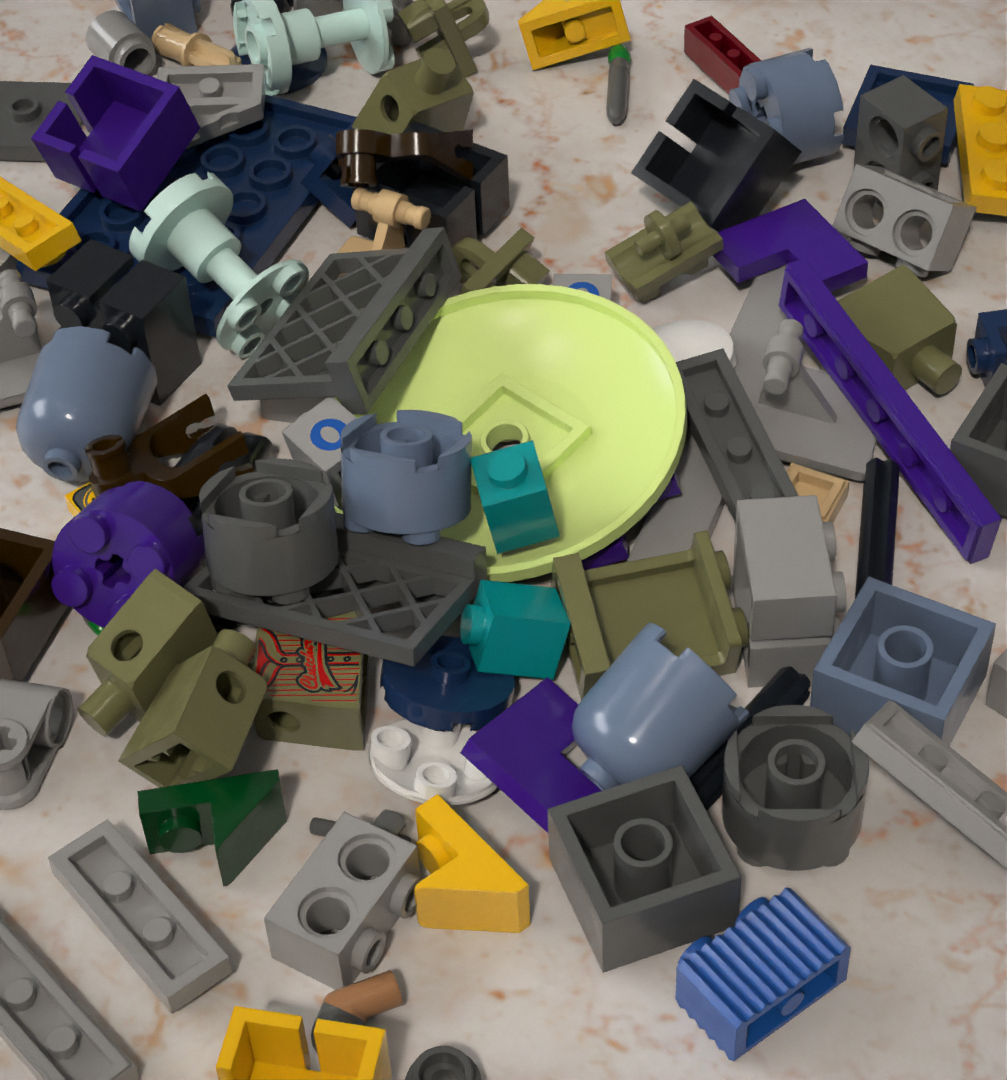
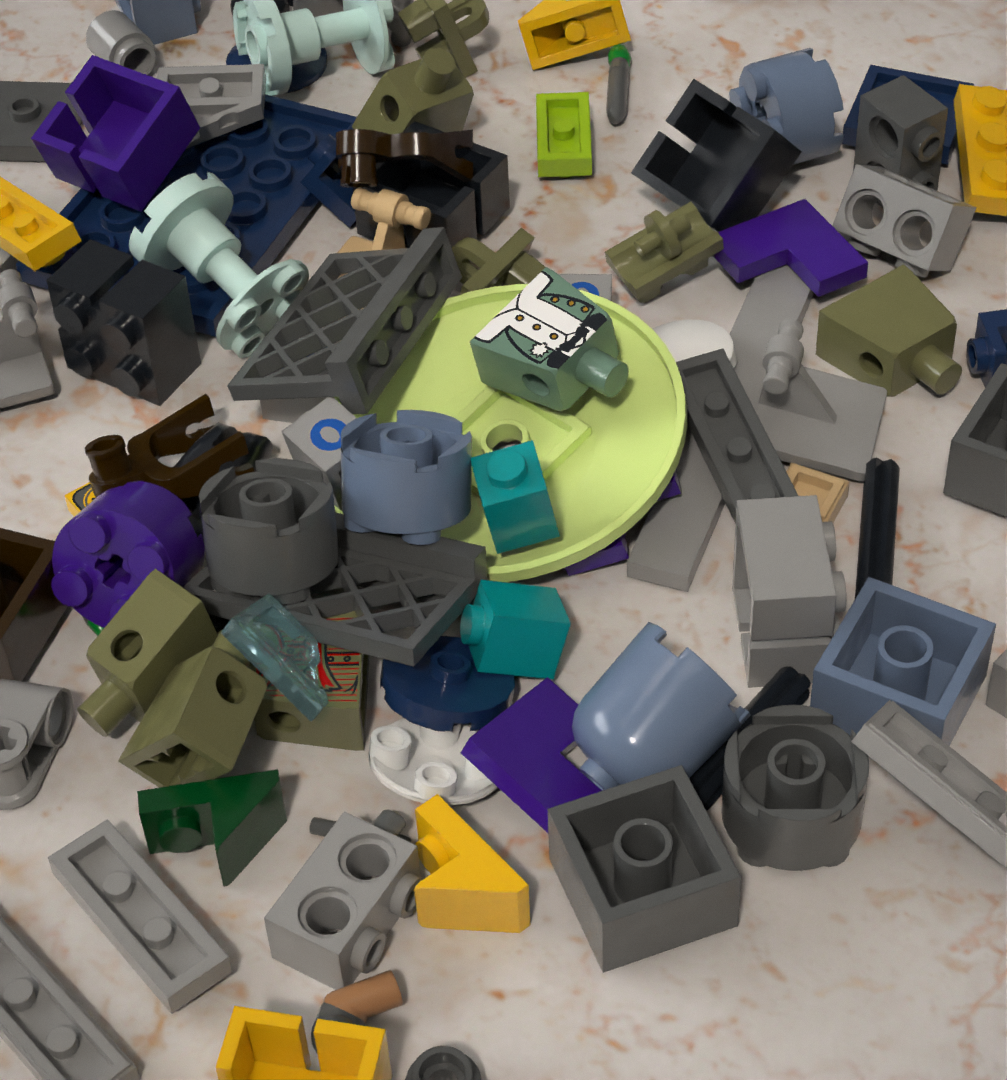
(80, 394): sand blue cylinder -> none
(191, 49): tan axle -> none
(280, 651): none -> clear light blue tile
(550, 346): none -> sand green torso
(563, 134): none -> lime plate
(674, 590): olive panel -> none
(717, 51): dark red piece -> none
(760, 972): blue brick -> none
(890, 413): dark purple tile -> none

